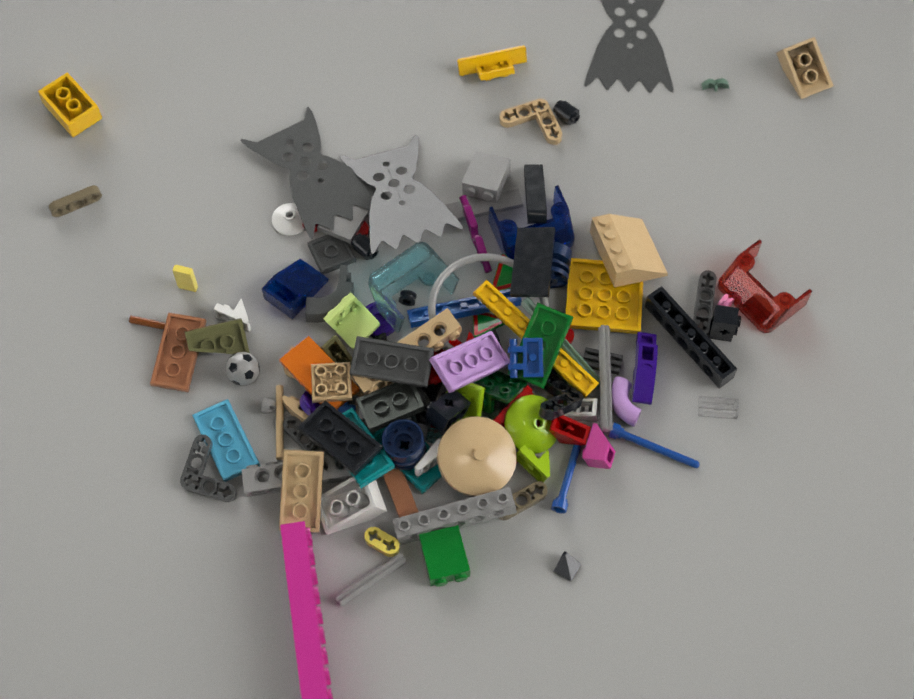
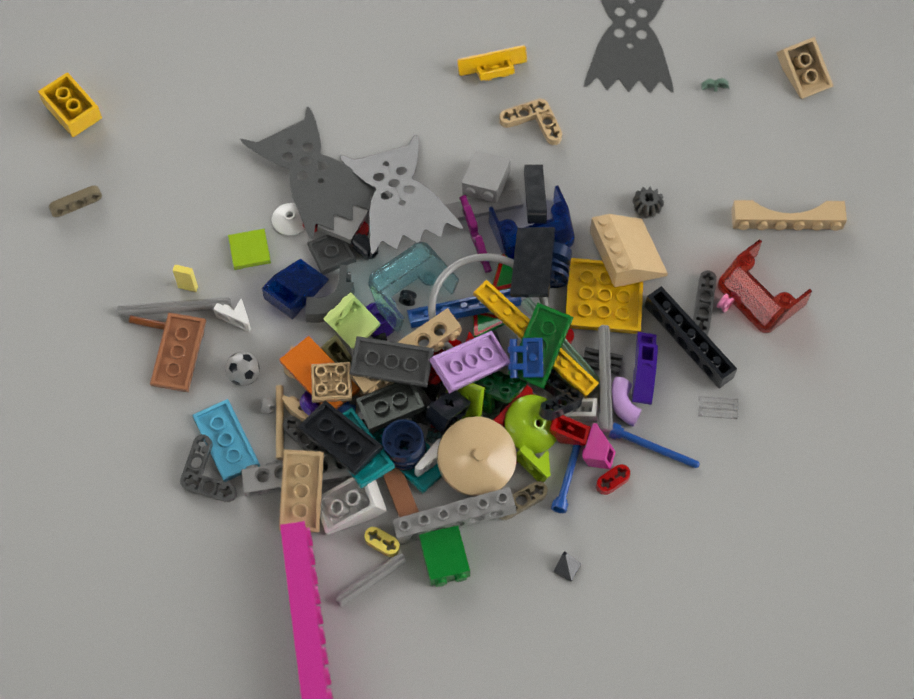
(172, 306): none -> light grey axle
(218, 338): olive wing -> none
(249, 249): none -> lime tile
(566, 112): black brick -> none
(610, 476): none -> red beam
(648, 202): none -> dark grey gear
(724, 323): black brick -> none
(751, 215): none -> tan arch

